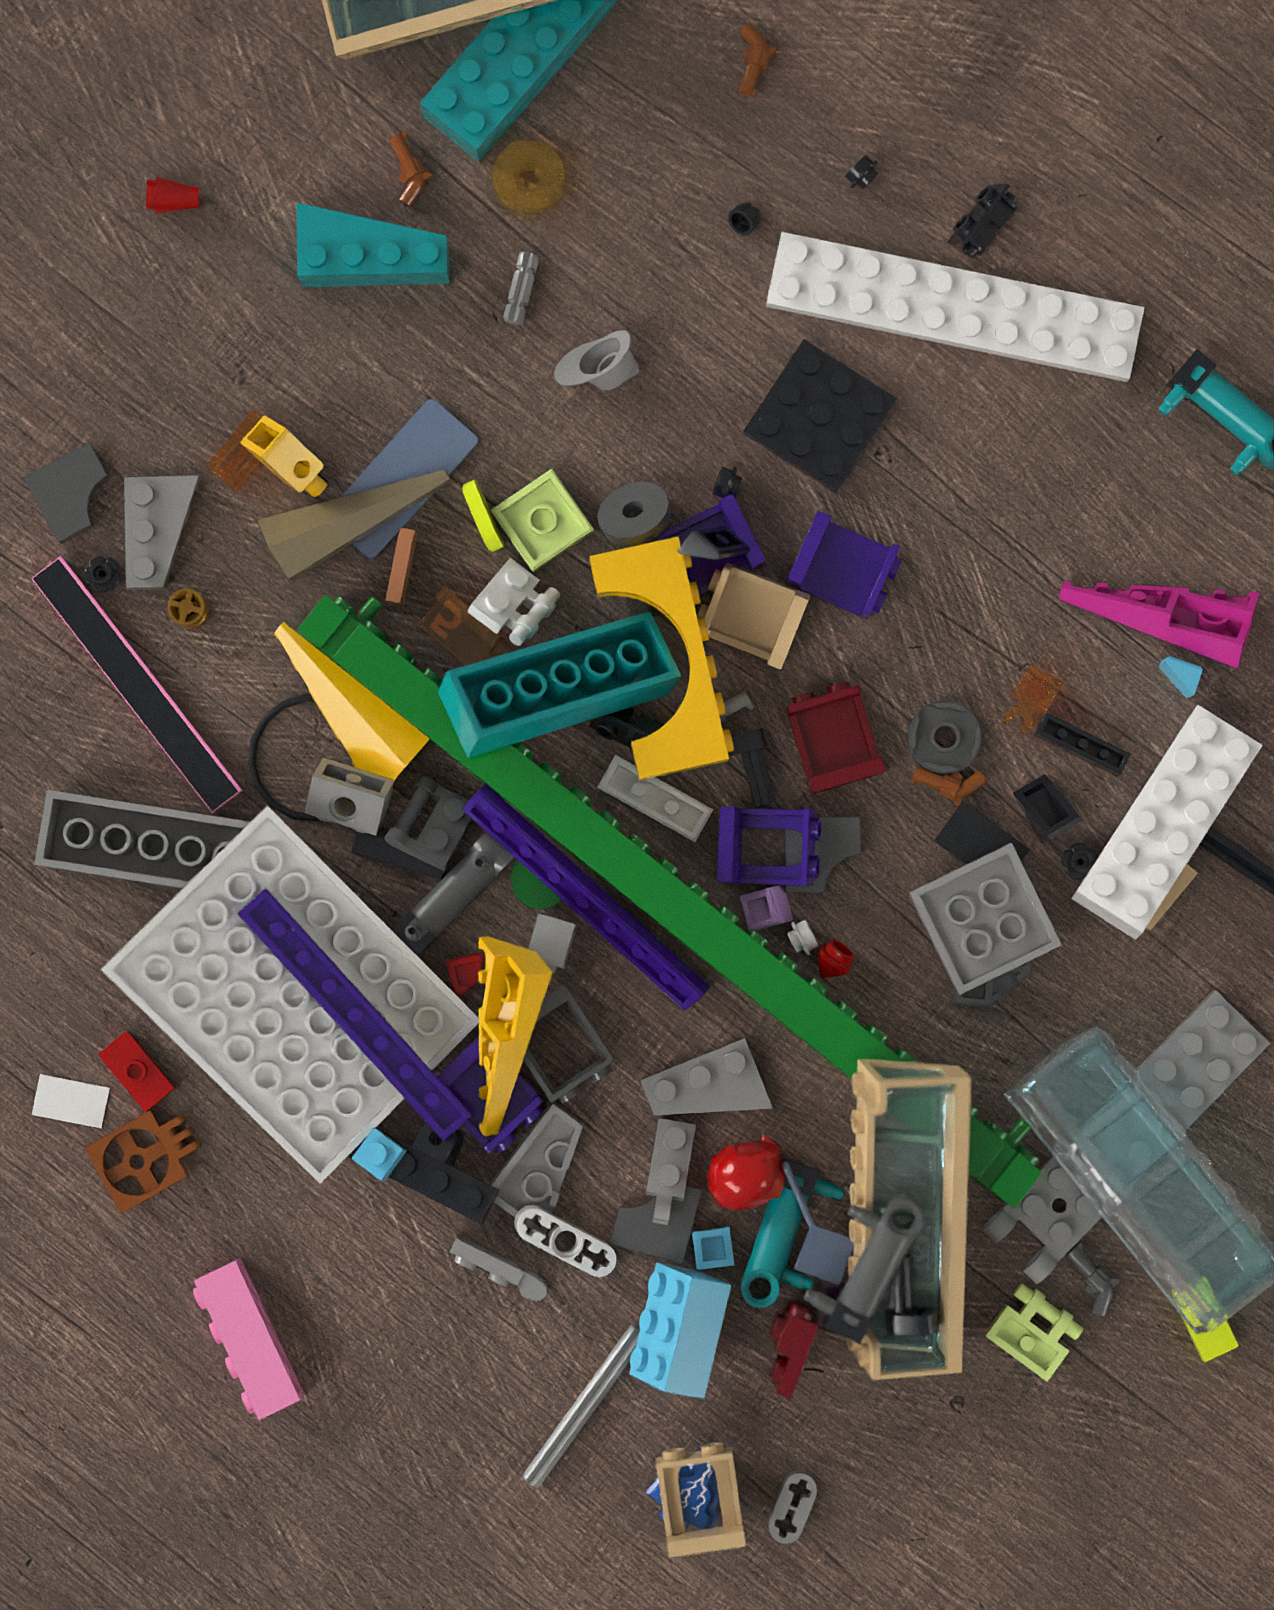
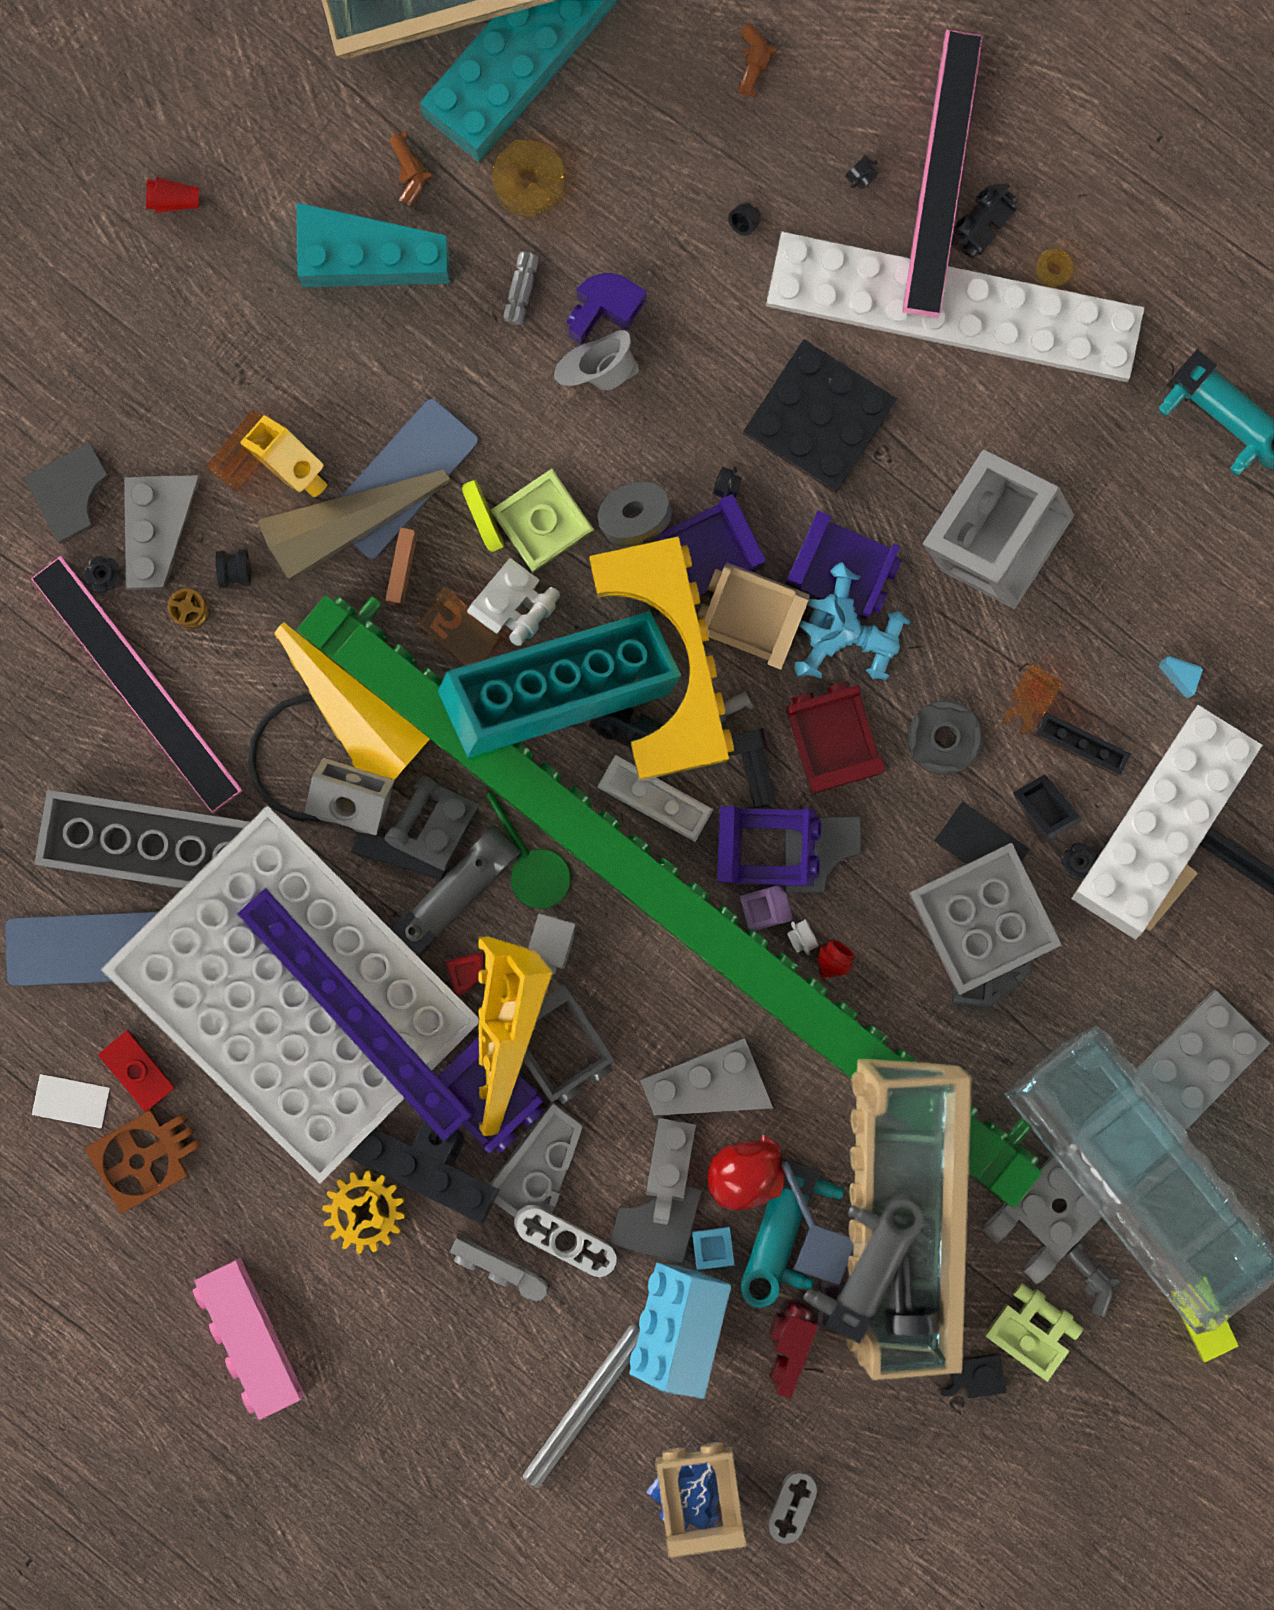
(67, 946): none -> sand blue piece
(233, 568): none -> black wheel
(348, 1202): none -> yellow gear
(379, 1154): medium azure plate -> none
(585, 897): dark purple tile -> none
(606, 296): none -> dark purple brick
(713, 544): black slope -> none
(836, 625): none -> medium azure piece
(942, 174): none -> black tile
(949, 786): dark orange piece -> none
(979, 1376): none -> black plate
(999, 529): none -> light grey piece
(1054, 256): none -> clear yellow plate
(1201, 623): dark pink wedge -> none

